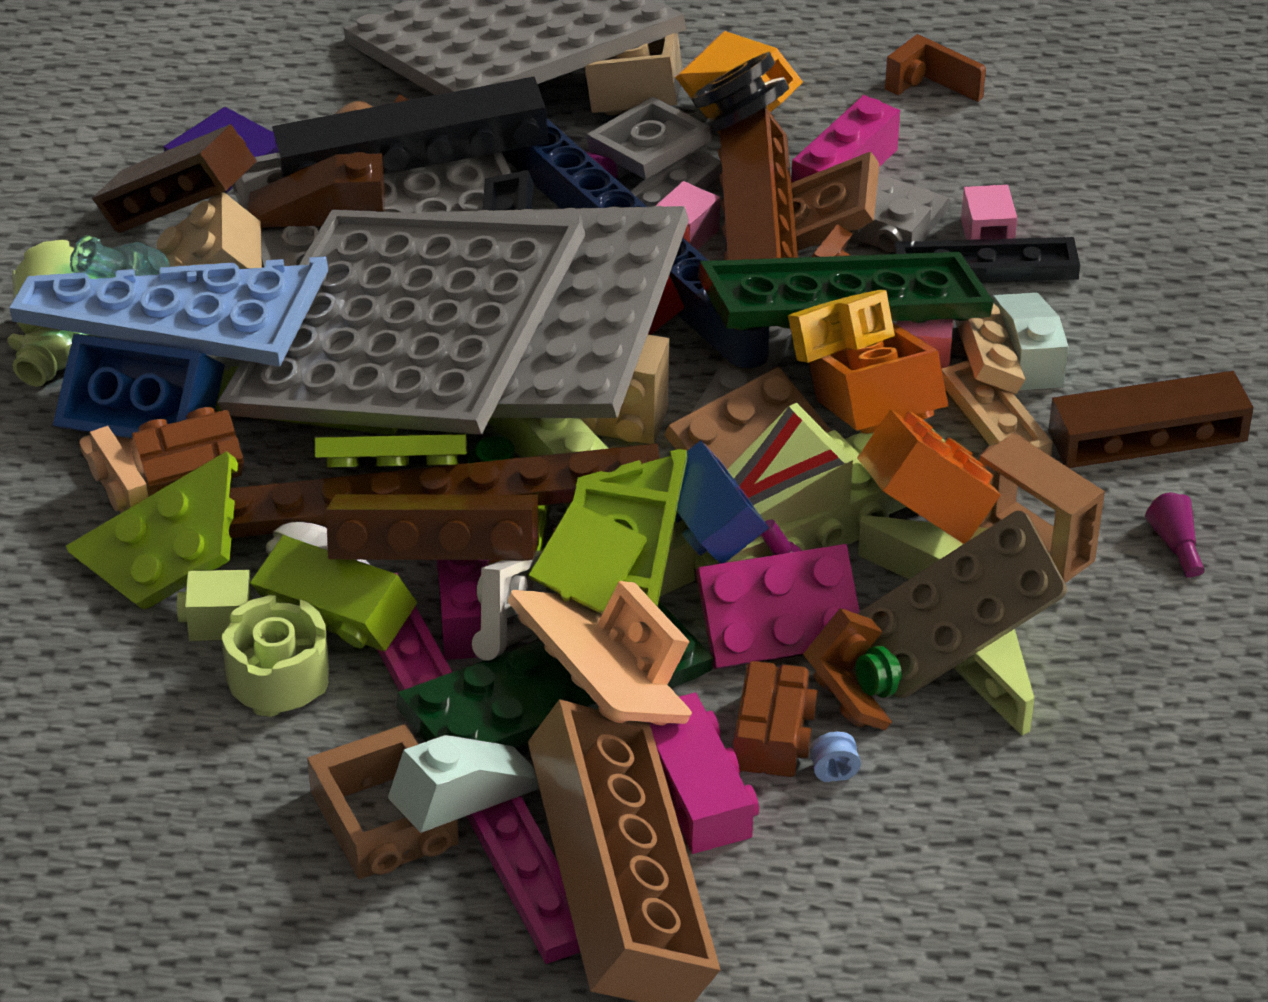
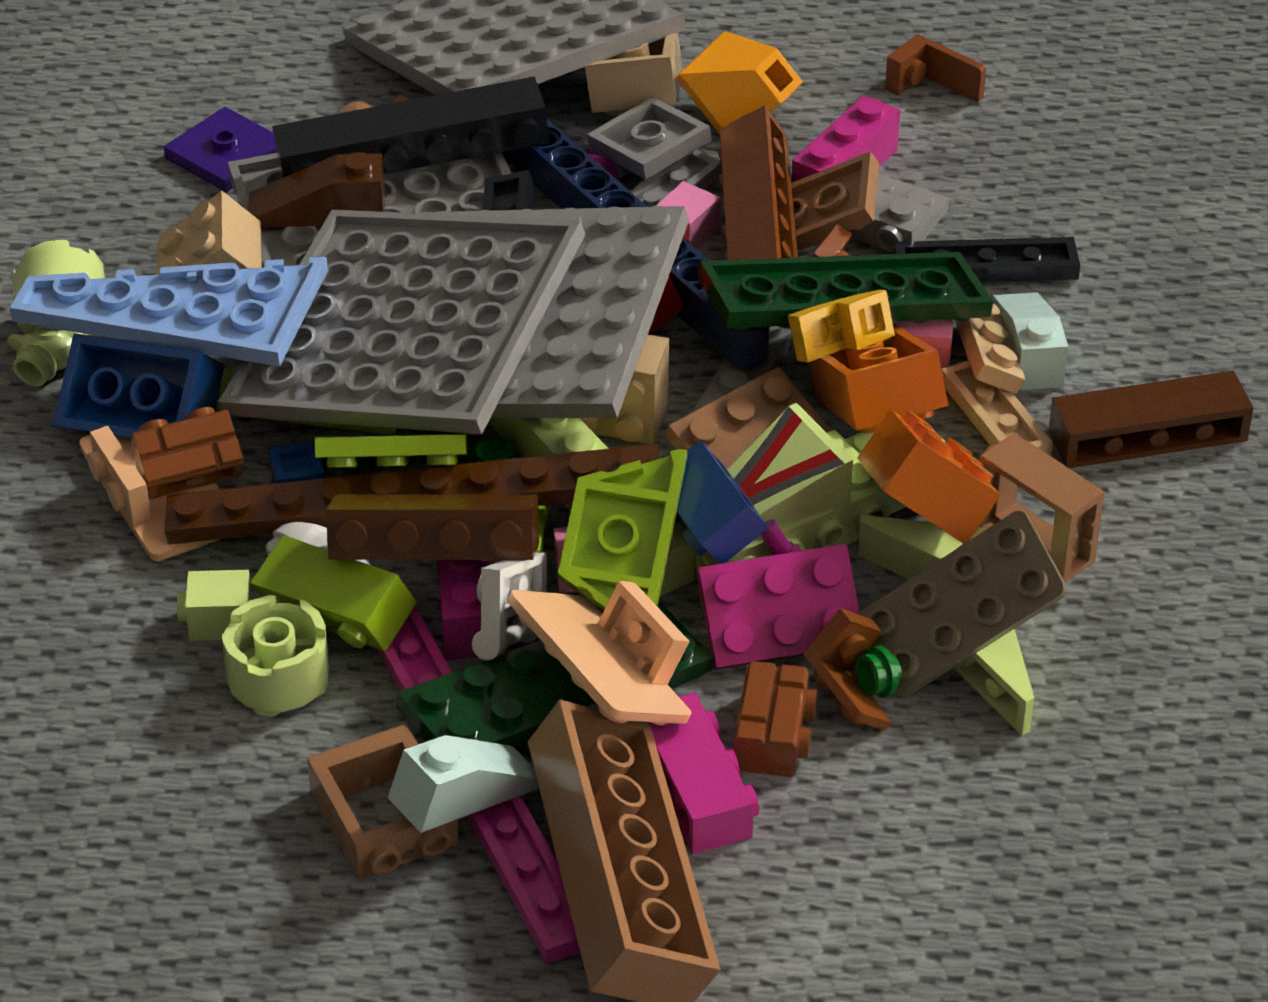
(103, 262): clear light blue connector -> none
(165, 536): lime wing -> none
(174, 179): reddish brown brick -> none
(295, 463): none -> blue plate
(587, 557): lime piece -> none
(740, 92): black wheel -> none
(835, 757): light blue bush -> none
(988, 213): bright pink brick -> none
(1174, 522): magenta cone -> none

